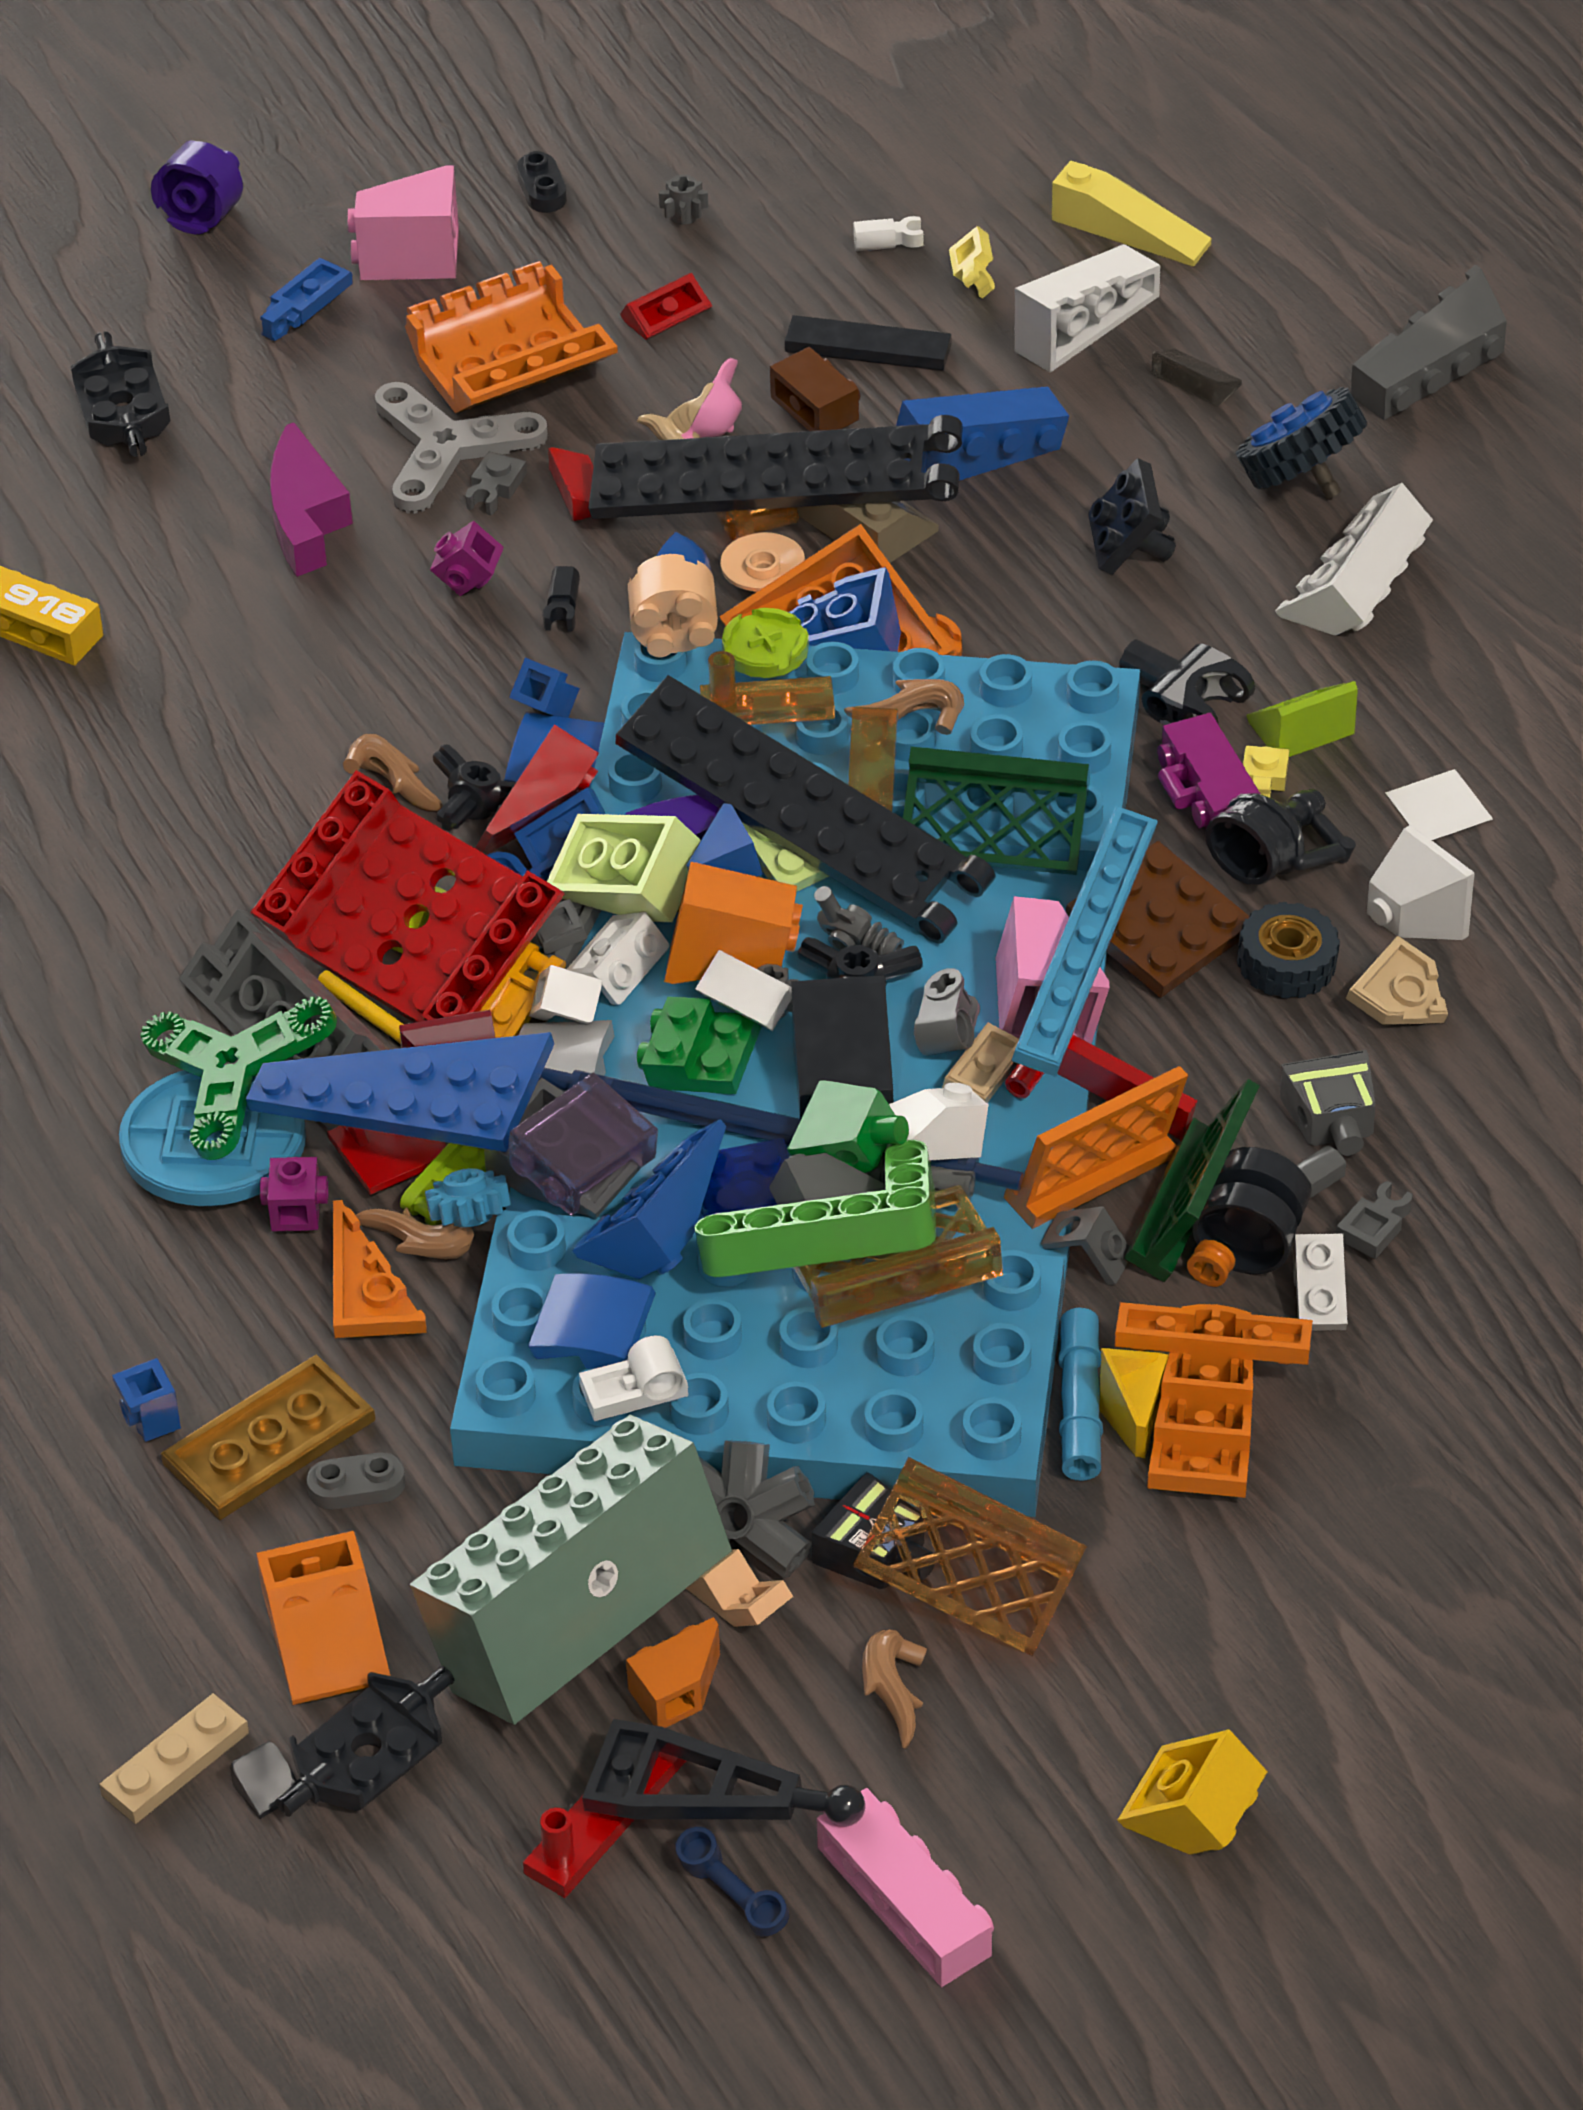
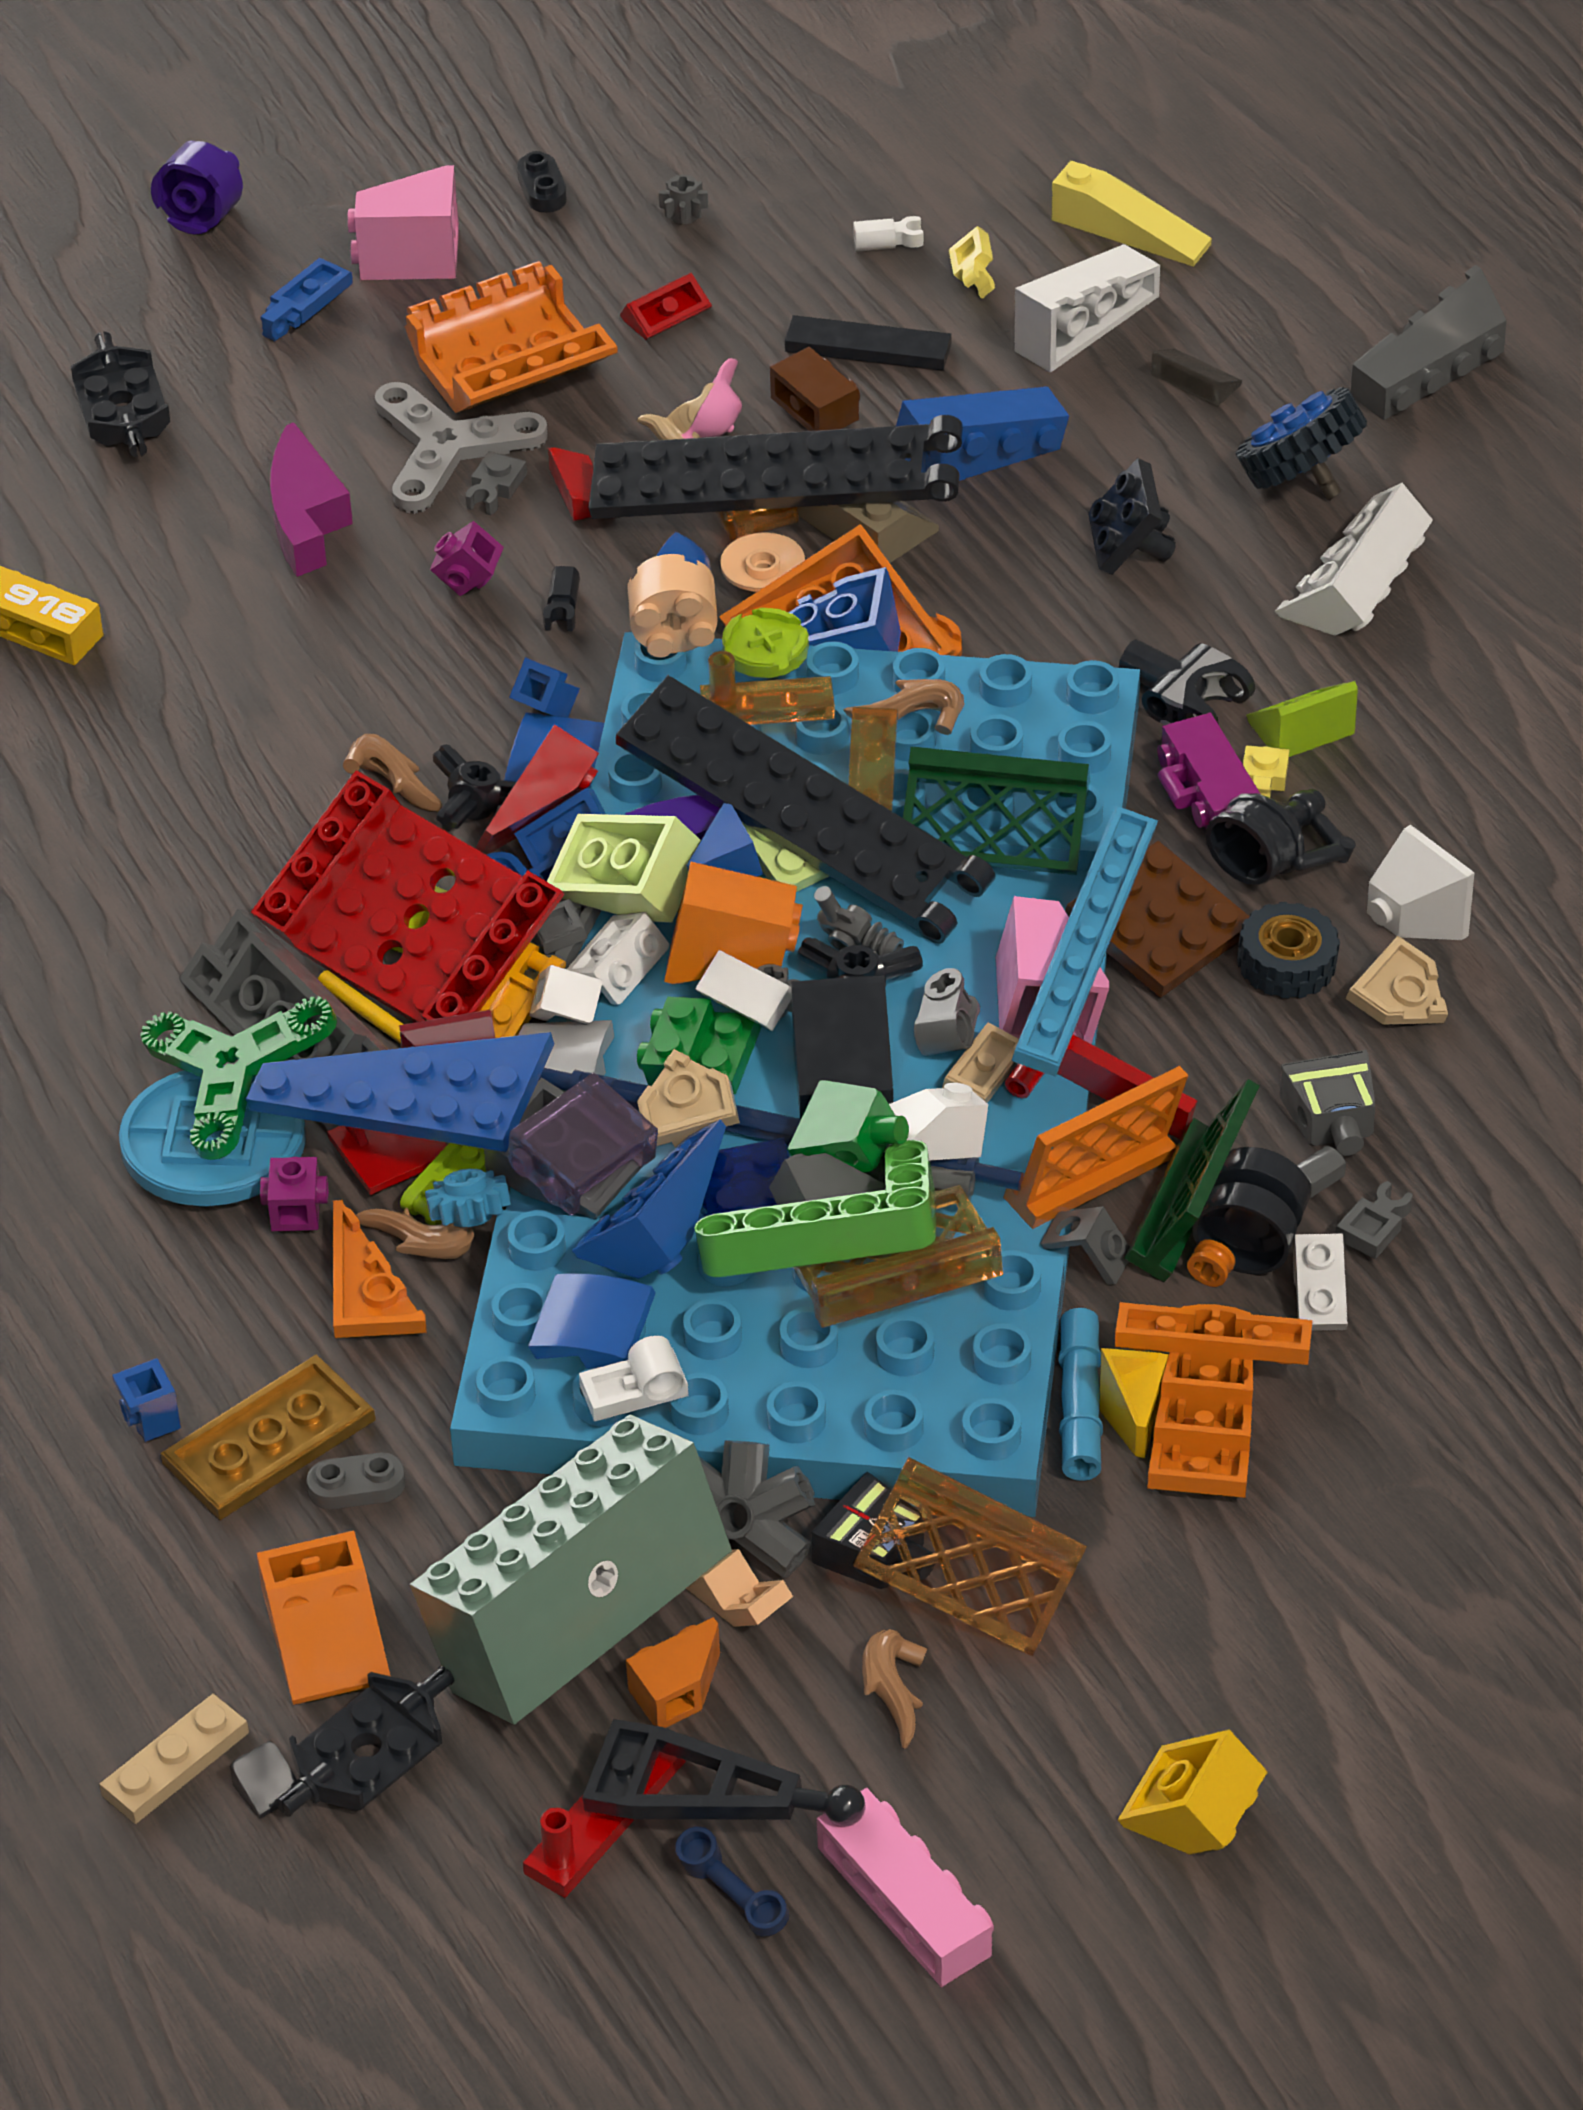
(687, 1099): none -> tan plate
(1439, 805): white sticker -> none

